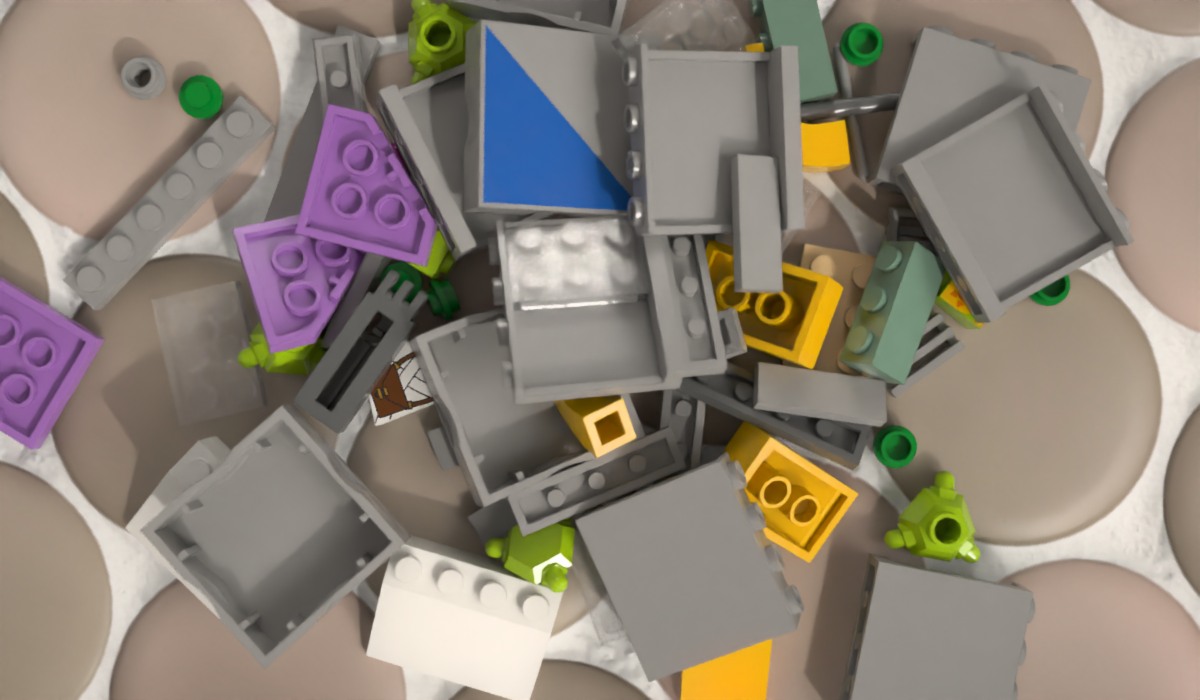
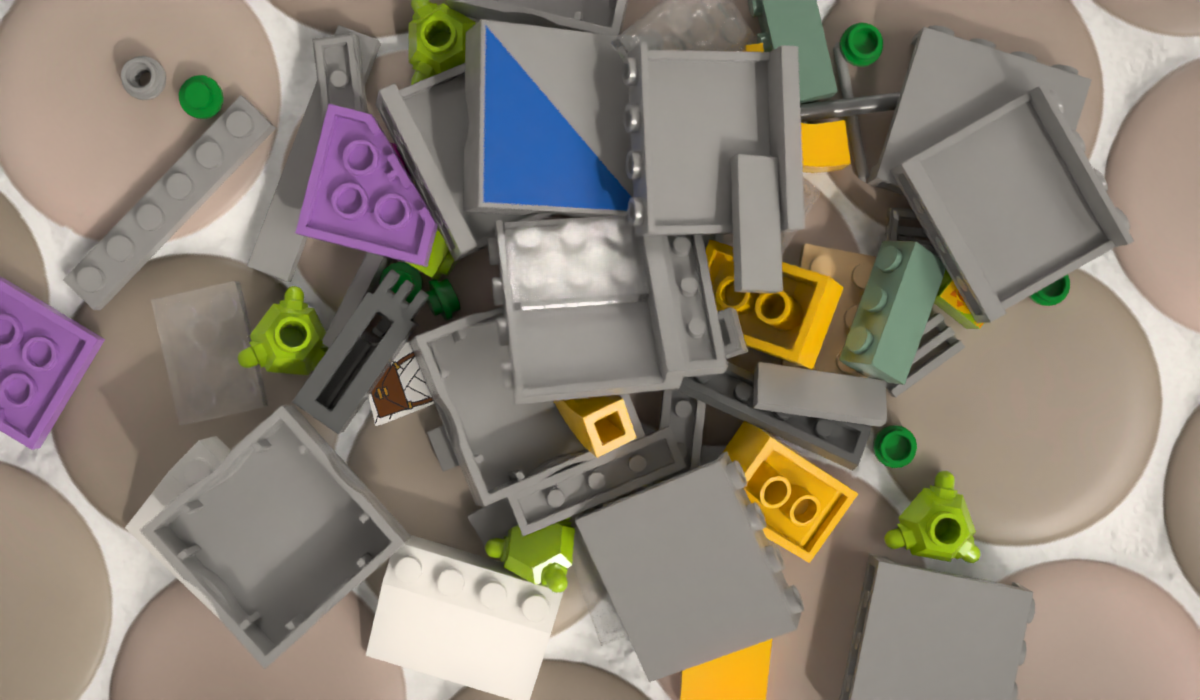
(293, 280): medium lavender plate -> none

